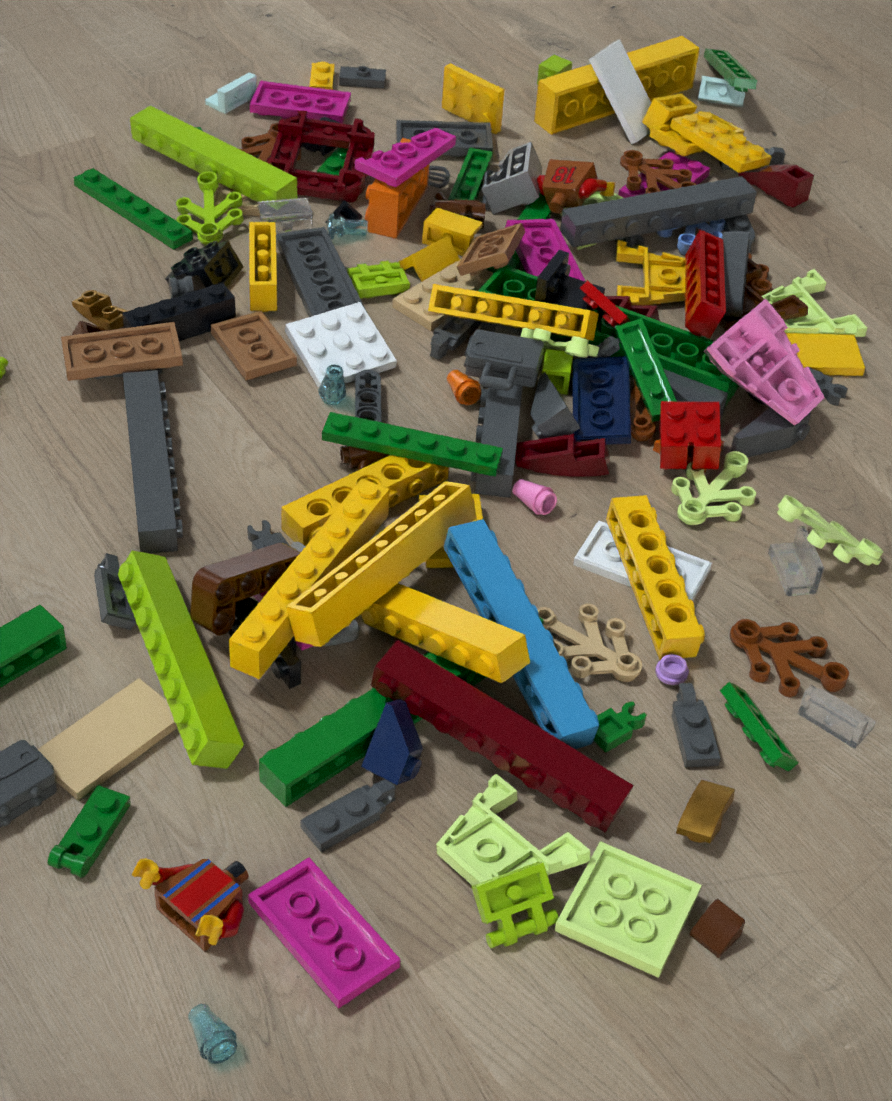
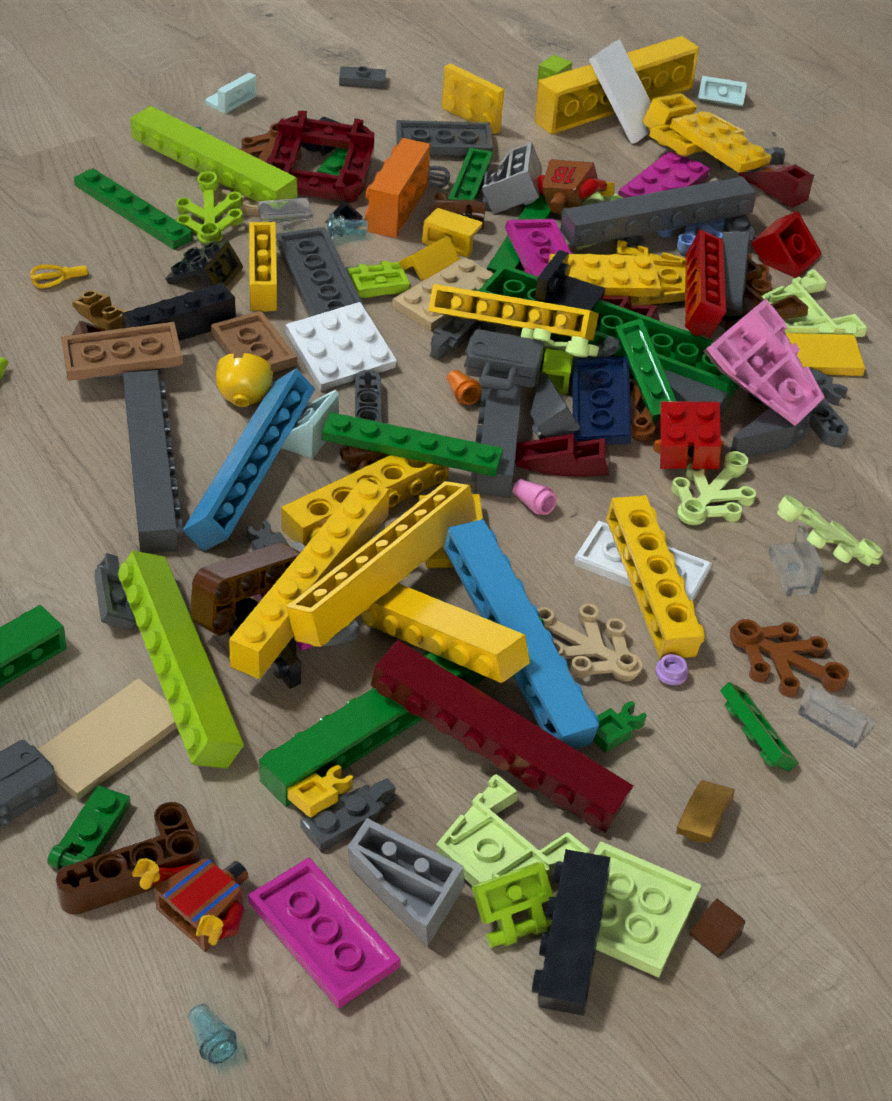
(62, 272): none -> yellow piece
(87, 882): none -> reddish brown beam
(180, 286): dark grey wheel -> none
(243, 379): none -> yellow cylinder
(249, 461): none -> dark azure brick
(288, 99): dark pink plate -> none
(307, 432): none -> light aqua slope
(319, 793): none -> yellow plate
(322, 75): yellow plate -> none
(333, 388): clear light blue cone -> none
(395, 745): dark blue slope -> none
(406, 158): dark pink wing -> none
(406, 877): none -> light grey wedge
(491, 250): medium nougat plate -> none
(573, 932): none -> black brick
(595, 299): red plate -> none
(617, 273): none -> yellow plate
(634, 162): dark orange plant -> none
(694, 729): dark grey hinge -> none
(730, 69): green plate -> none
(787, 245): none -> red slope
(831, 429): none -> dark grey beam

